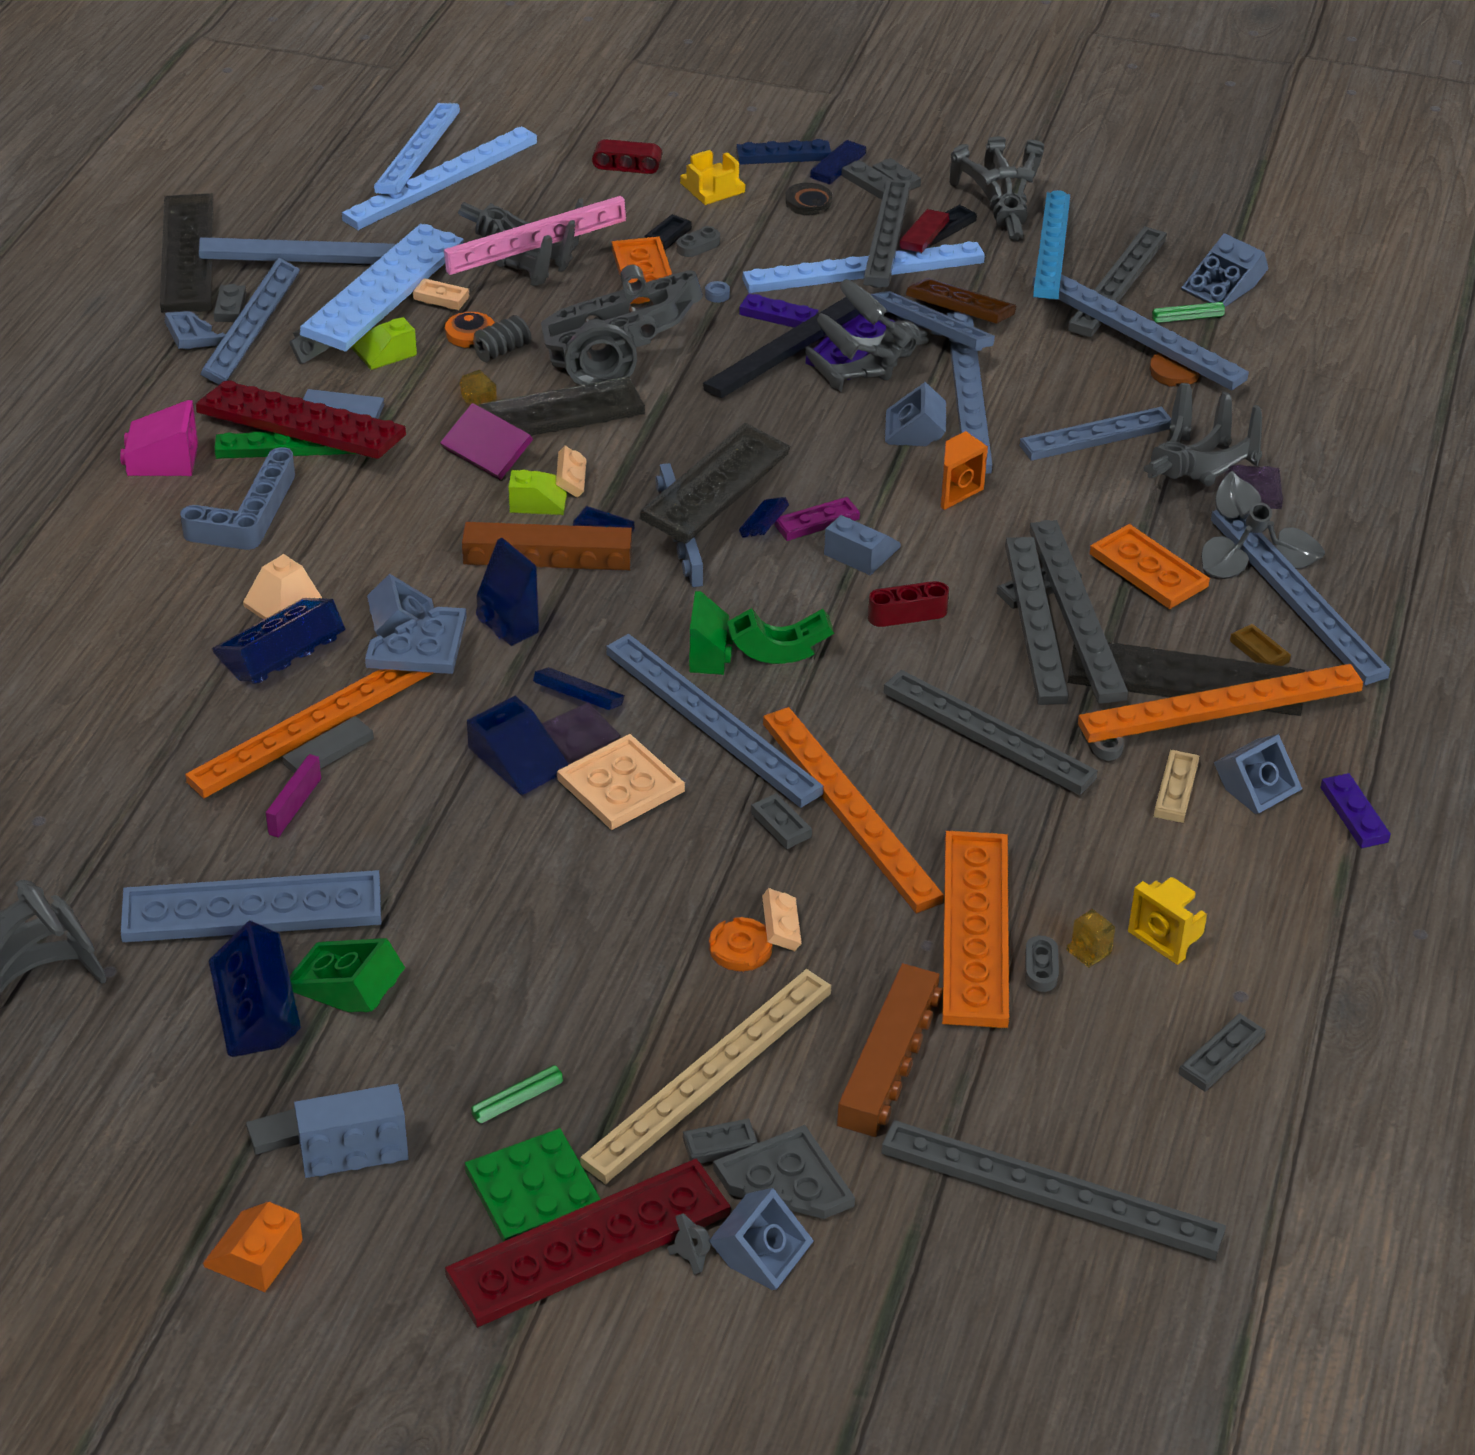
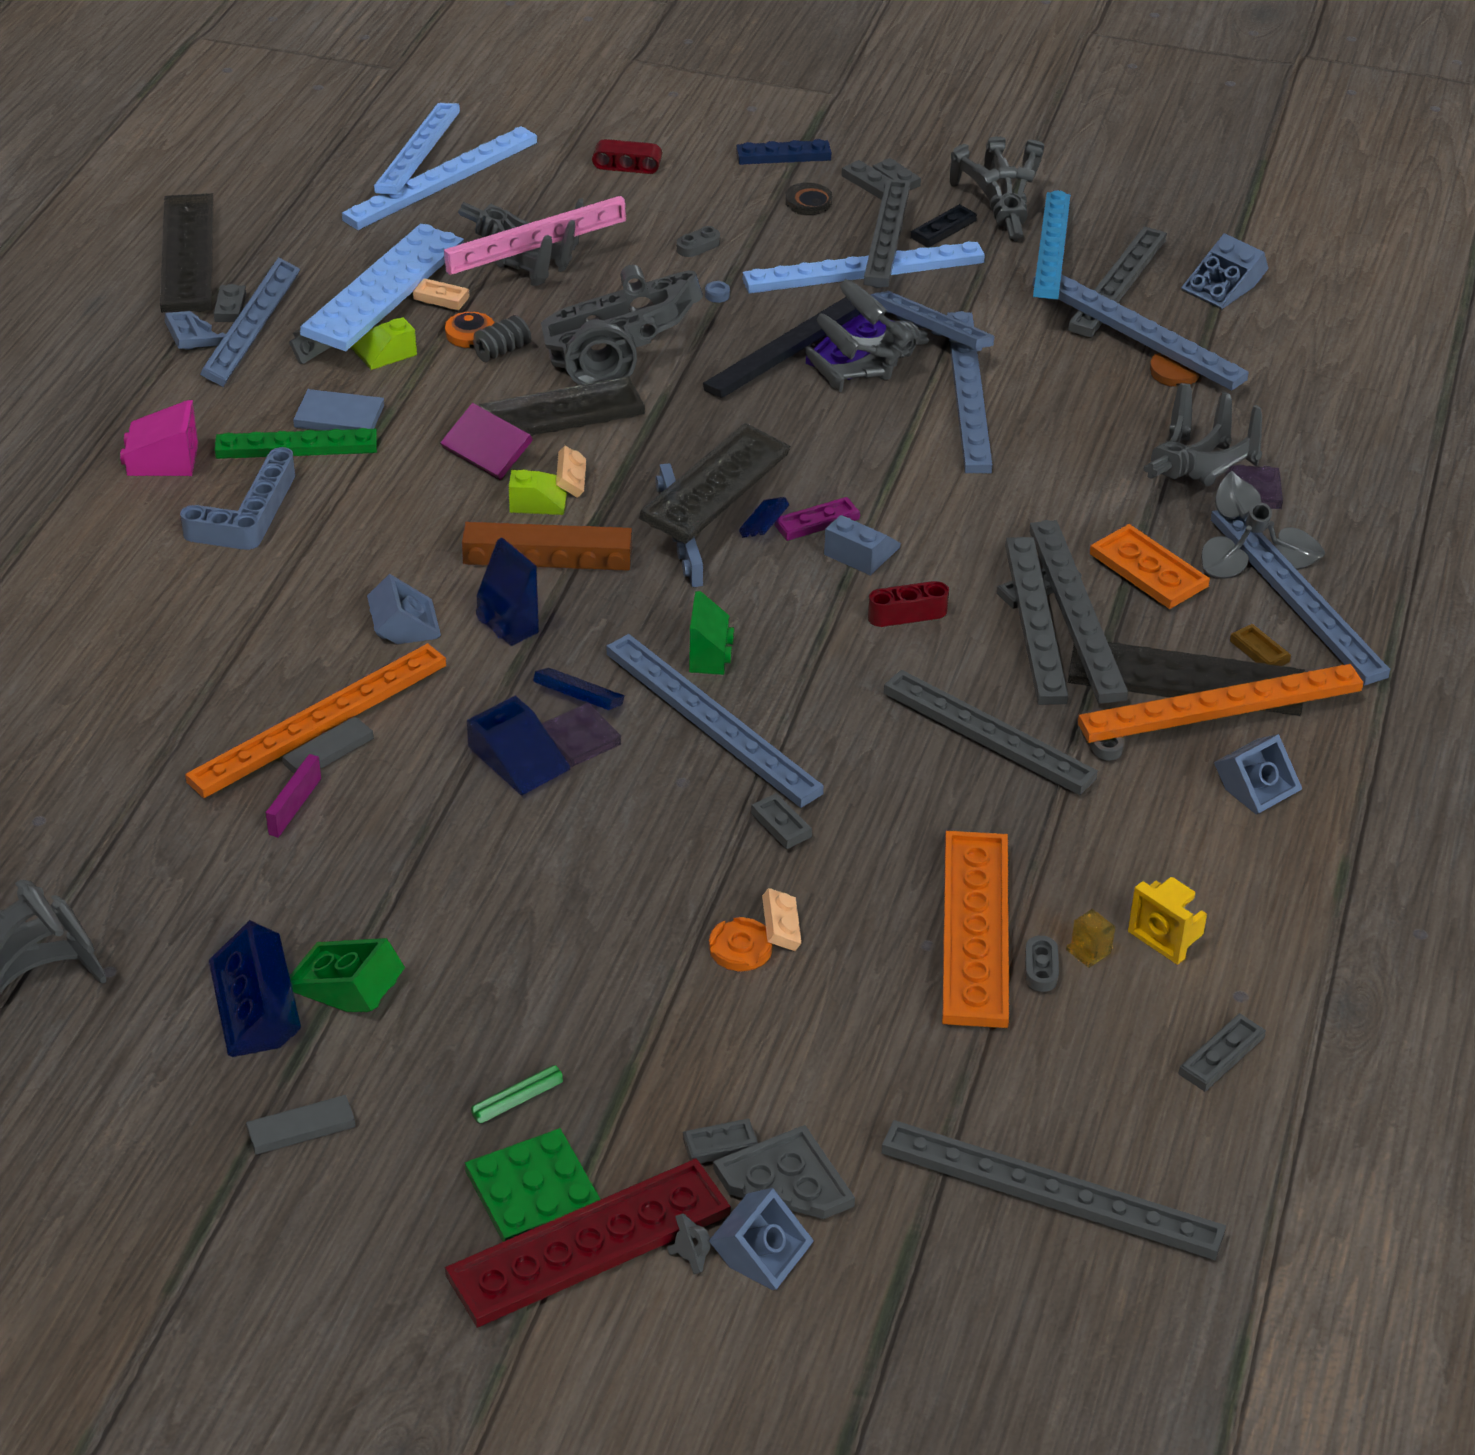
(257, 1245): orange slope -> none
(273, 902): sand blue plate -> none
(278, 587): light nougat slope -> none
(281, 639): clear blue slope -> none
(292, 250): sand blue tile -> none
(301, 419): dark red plate -> none
(351, 1130): sand blue brick -> none
(422, 644): sand blue plate -> none
(477, 388): clear yellow brick -> none
(594, 517): clear blue tile -> none
(620, 781): light nougat plate -> none
(646, 254): orange plate -> none
(670, 230): black tile -> none
(704, 1076): tan plate -> none
(712, 182): yellow panel -> none
(775, 310): dark purple plate -> none
(779, 644): green arch -> none
(831, 167): clear blue tile -> none
(854, 811): orange plate -> none
(889, 1050): dark orange brick -> none
(916, 418): sand blue slope -> none
(924, 230): dark red tile -> none
(961, 300): reddish brown tile -> none
(963, 469): orange slope -> none
(1095, 433): sand blue tile -> none
(1176, 786): tan tile -> none
(1188, 312): green axle -> none
(1355, 810): dark purple plate -> none

